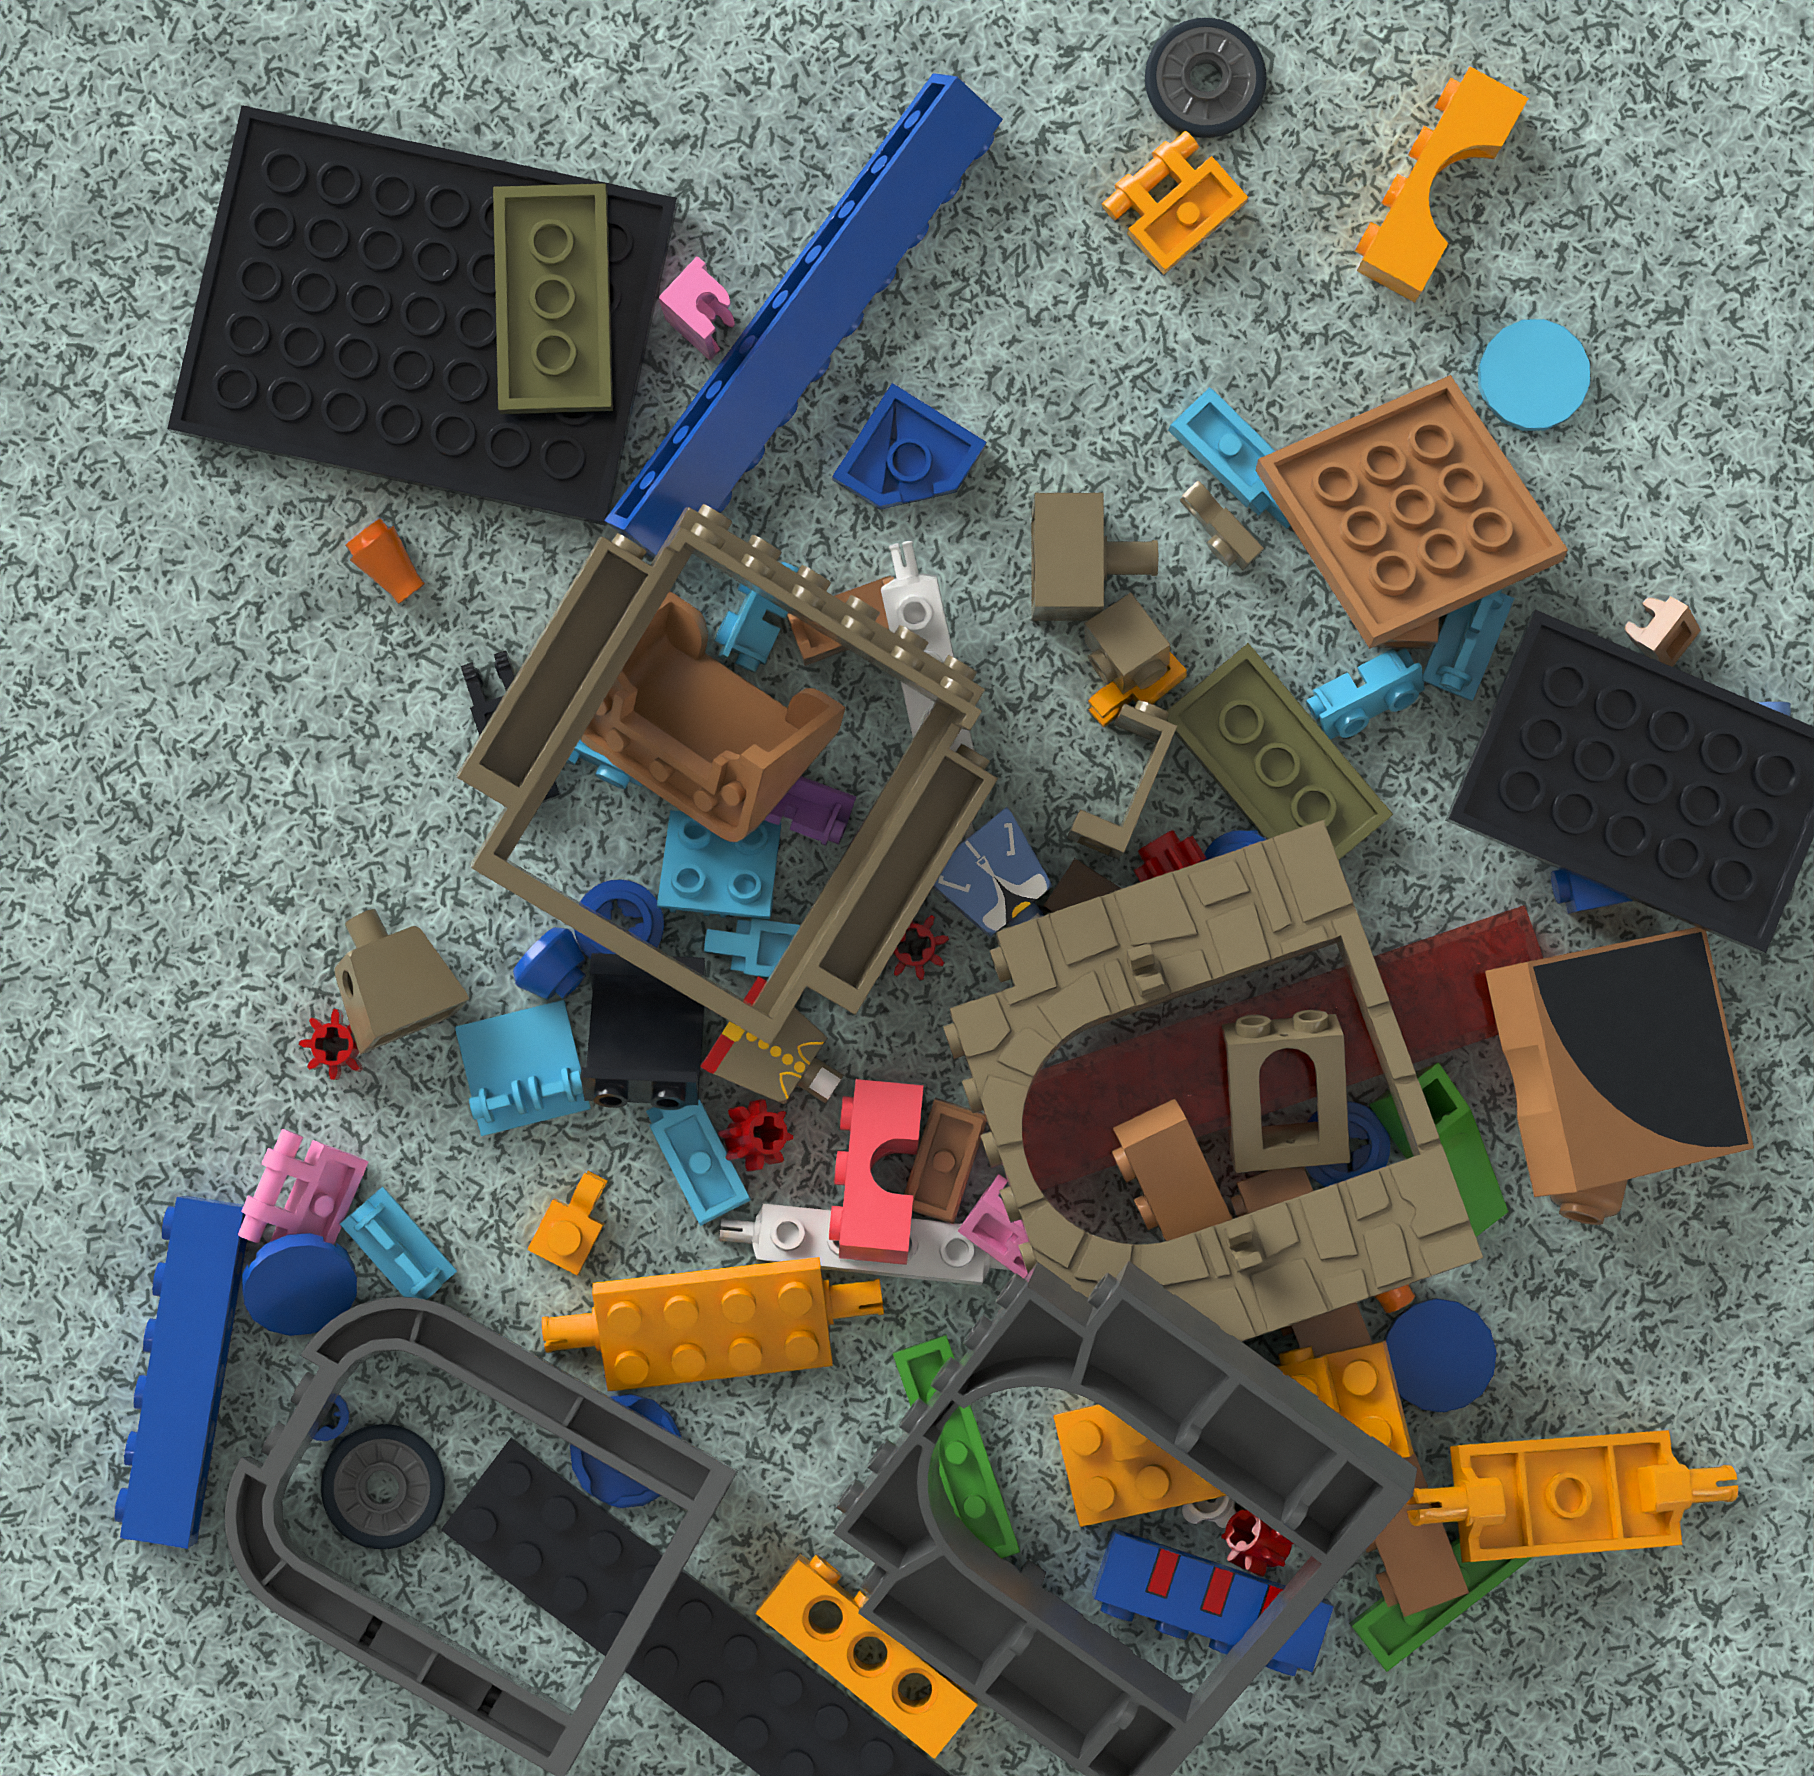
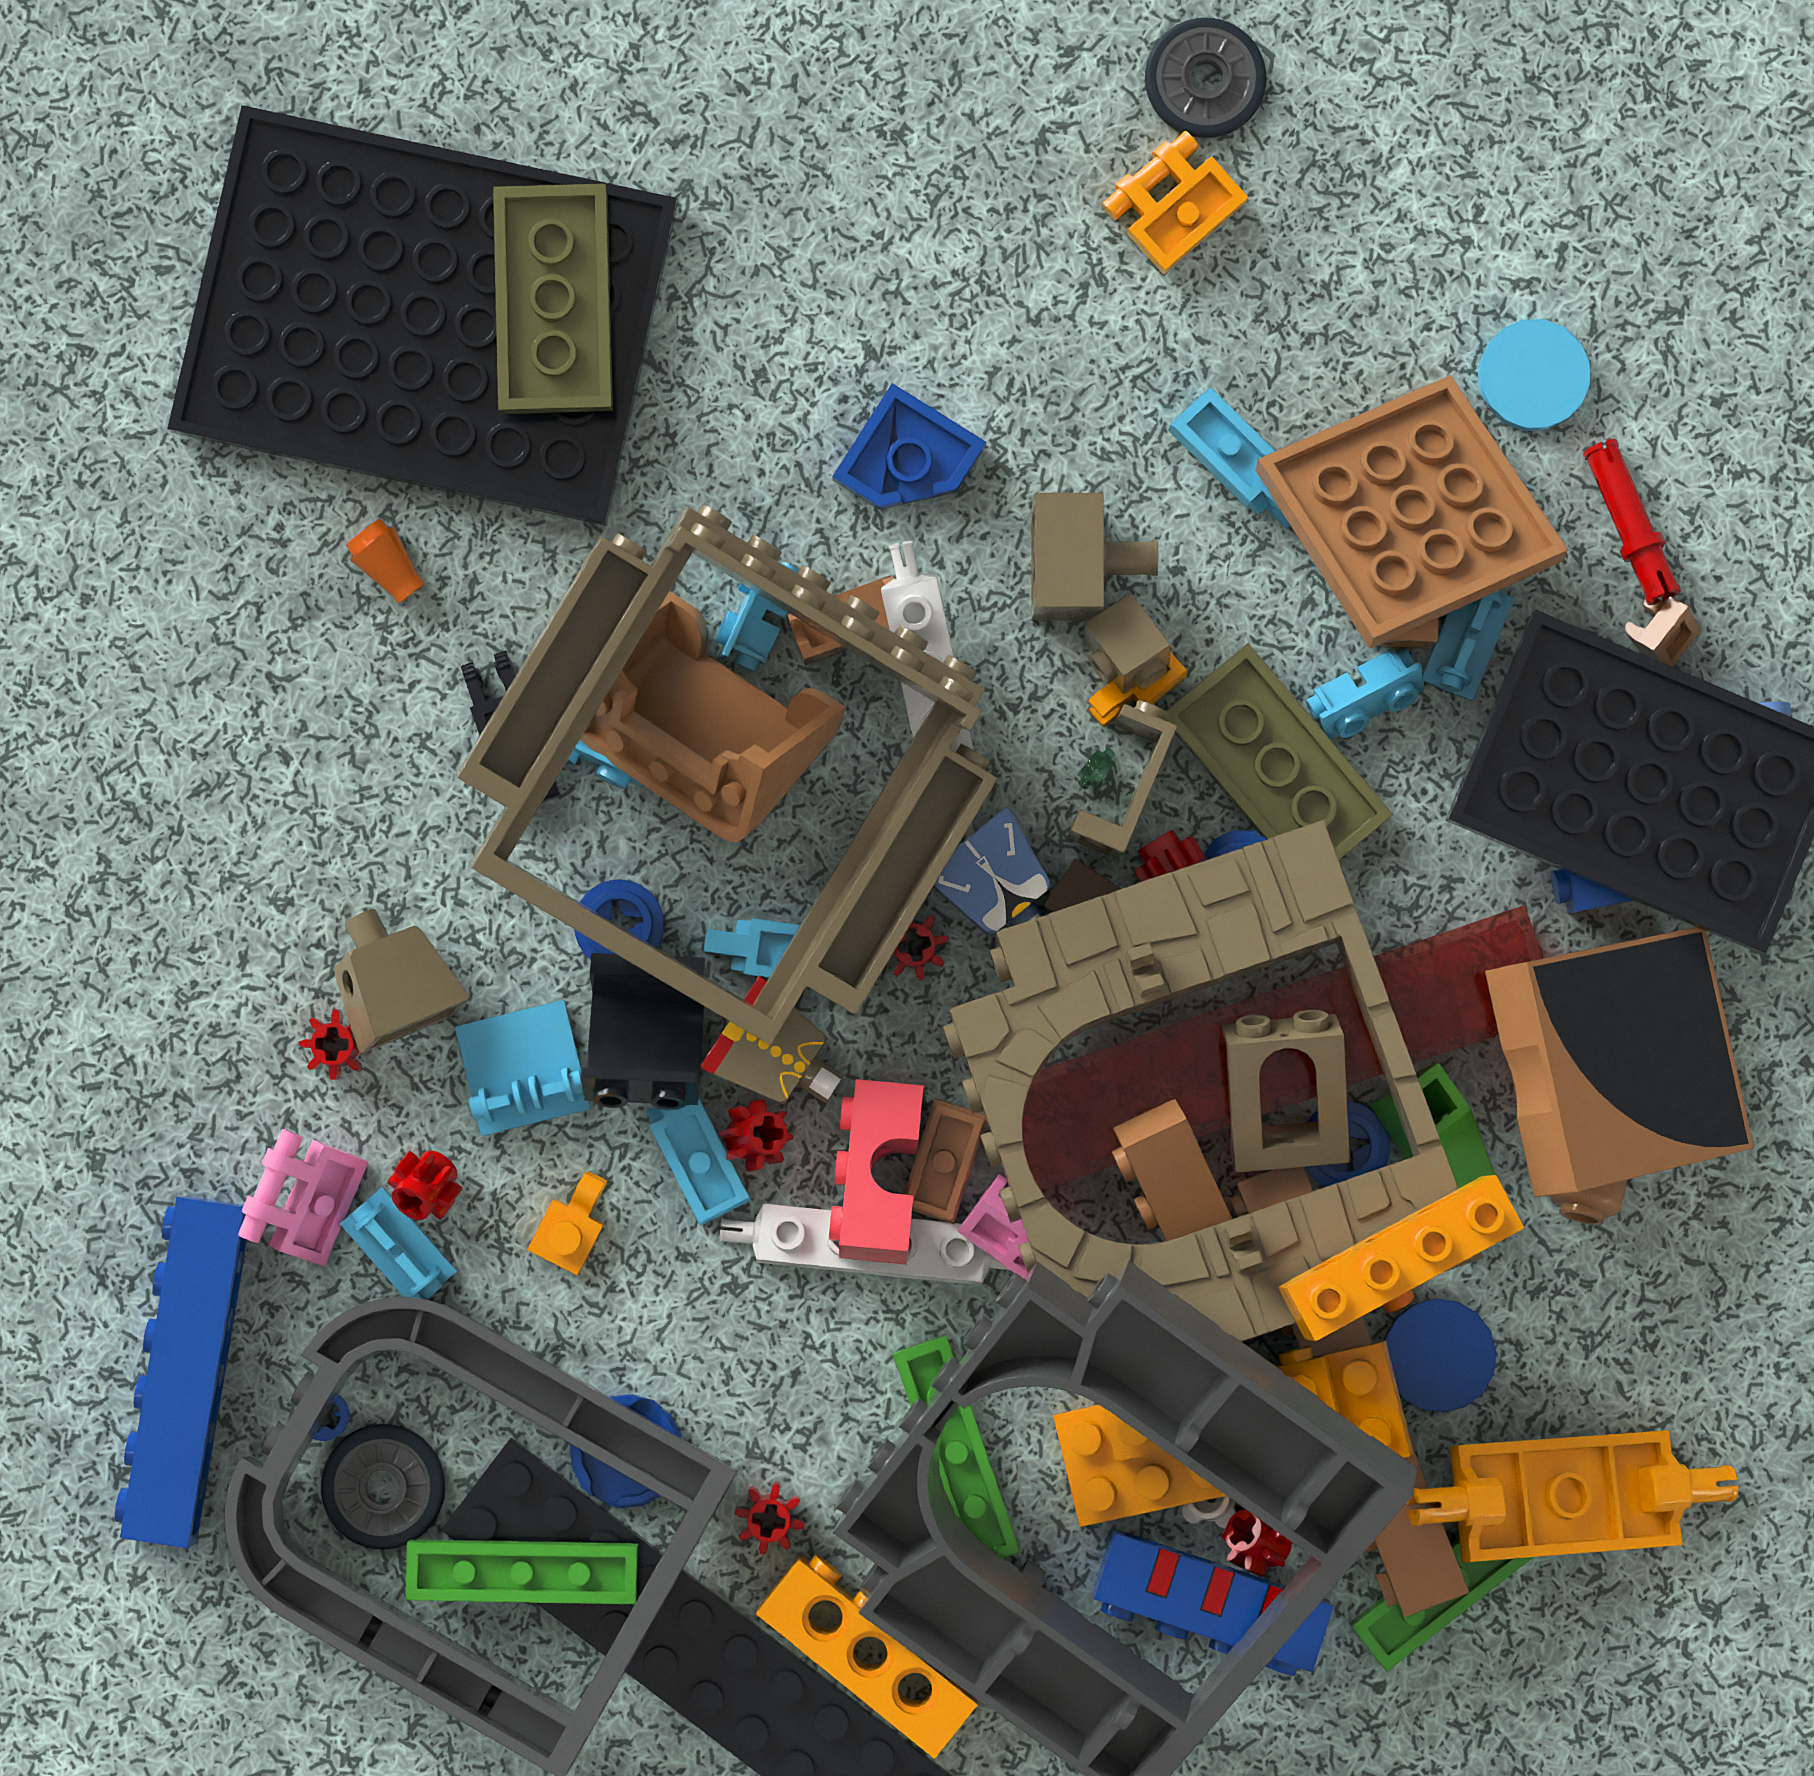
(299, 1284): blue tile -> none
(424, 1185): none -> red gear
(522, 1571): none -> bright green plate
(551, 965): blue cone -> none
(692, 307): bright pink hinge -> none
(713, 1323): light orange plate -> none
(717, 874): medium azure hinge -> none
(783, 1510): none -> red gear
(810, 311): blue brick -> none
(815, 810): medium lavender hinge -> none
(1096, 768): none -> clear green piece
(1229, 537): dark tan plate -> none
(1400, 1257): none -> light orange brick
(1473, 125): light orange arch -> none
(1640, 542): none -> red pin

